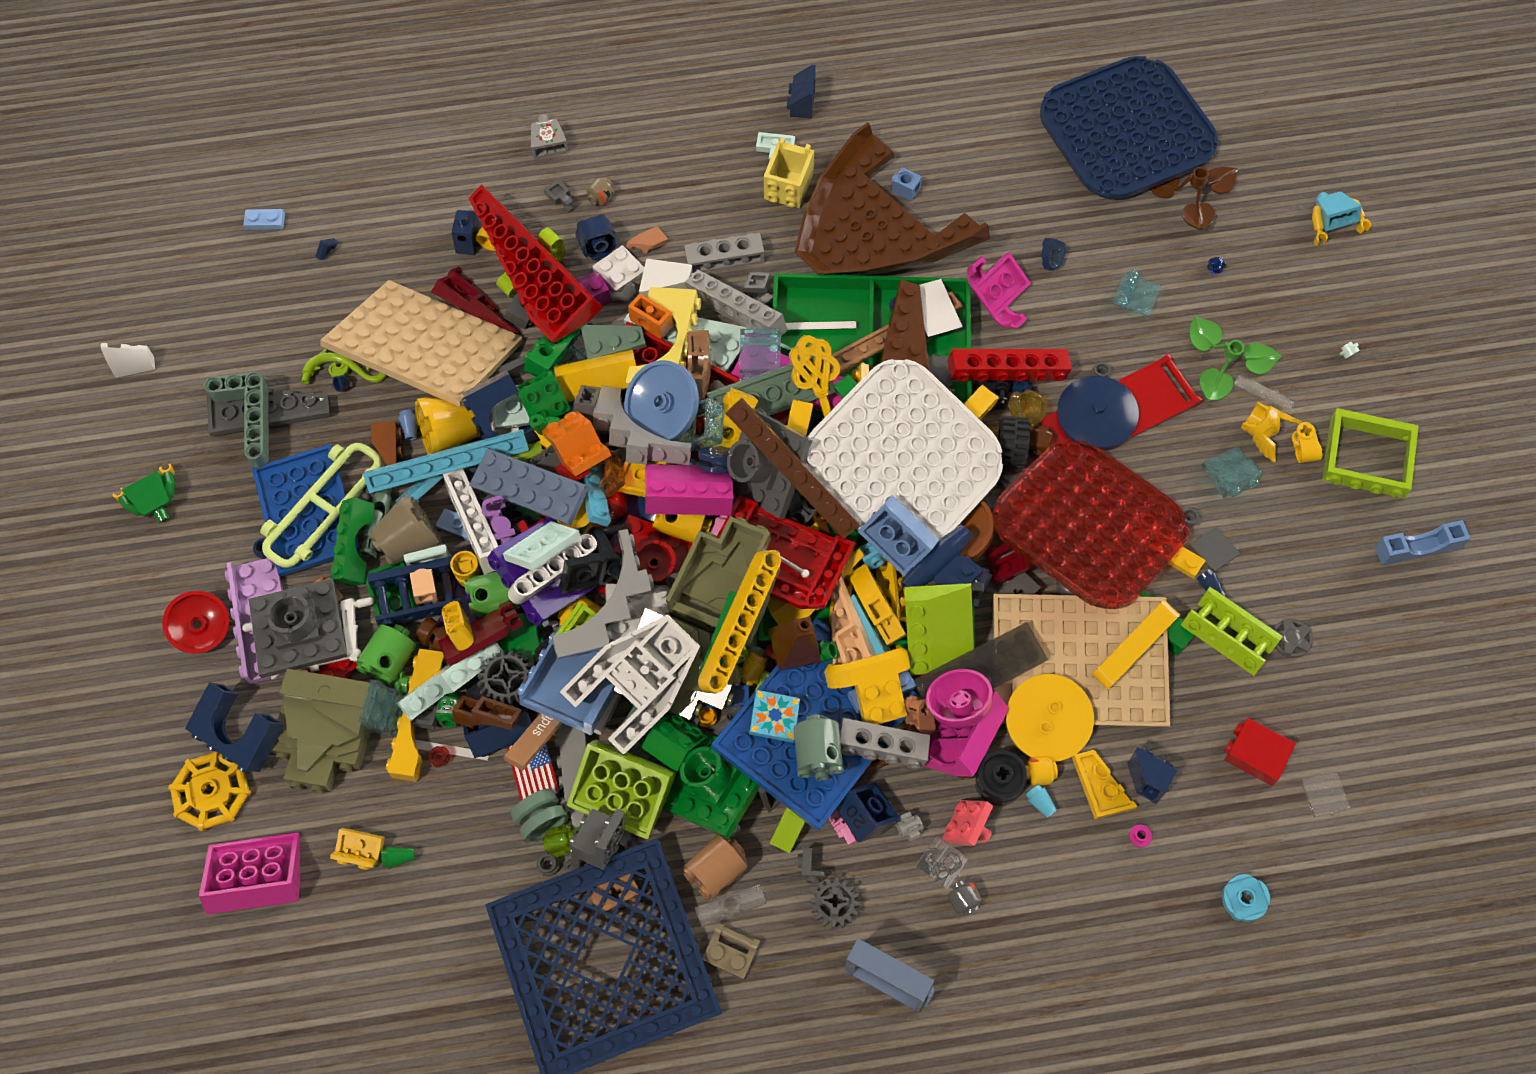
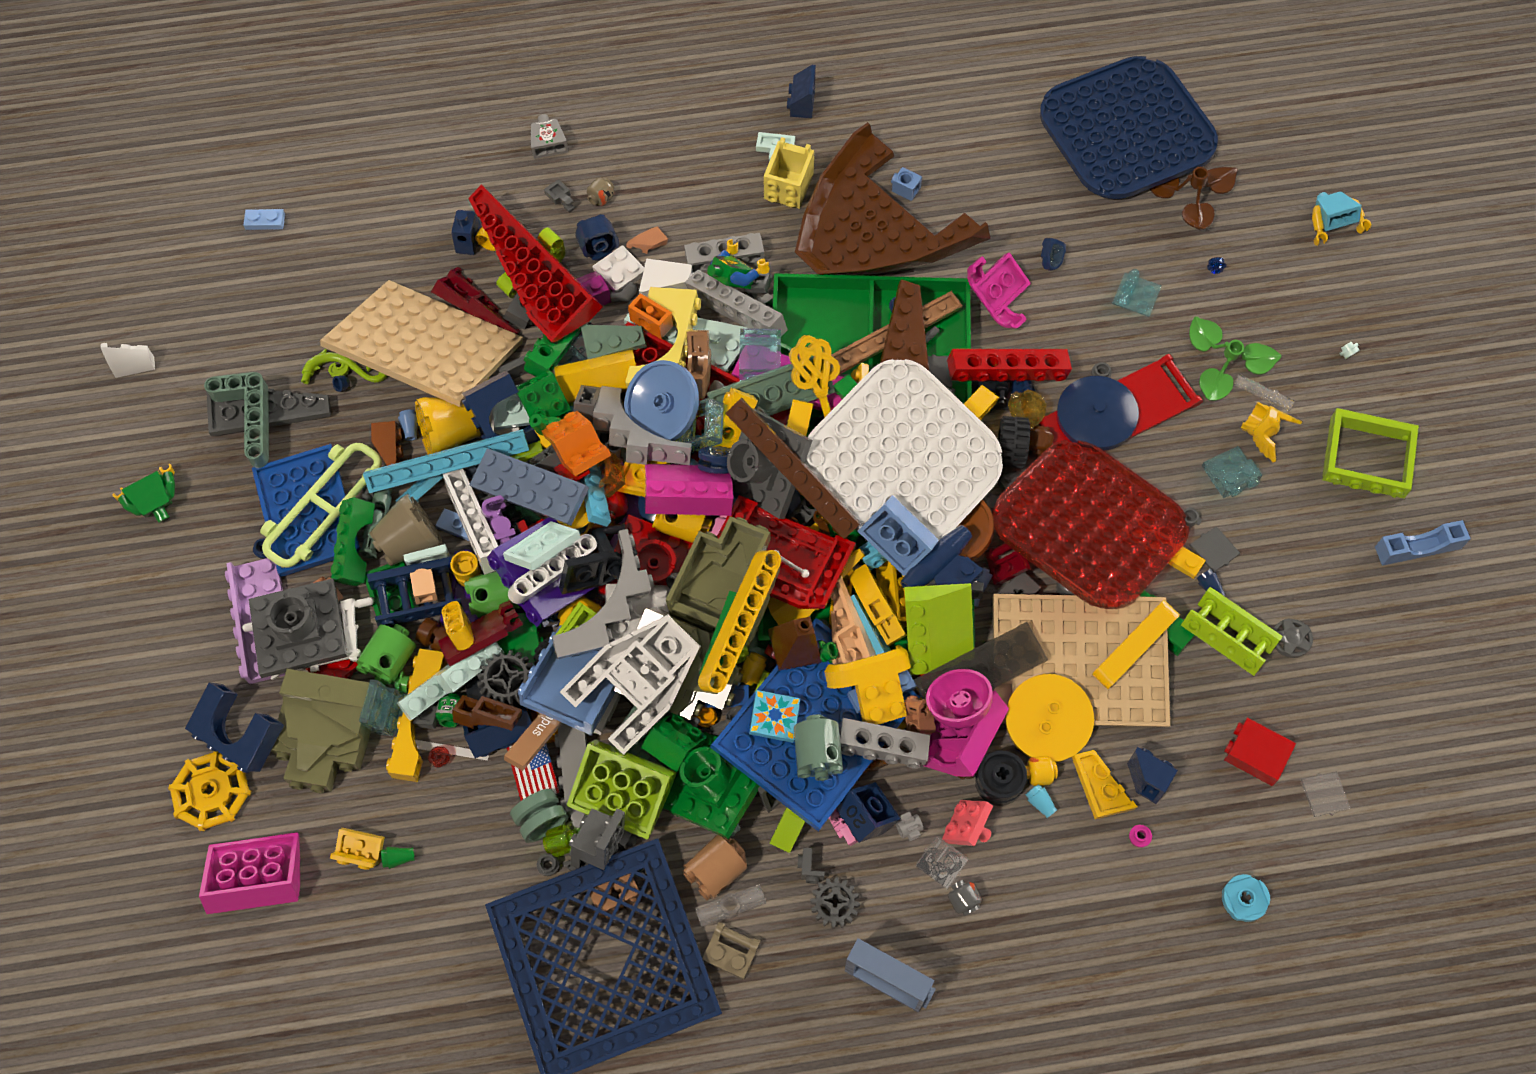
(187, 610): red dish -> none
(325, 247): dark blue tile -> none
(733, 271): none -> torso
(821, 325): white sticker -> none
(937, 309): white sticker -> none
(1306, 443): yellow piece -> none

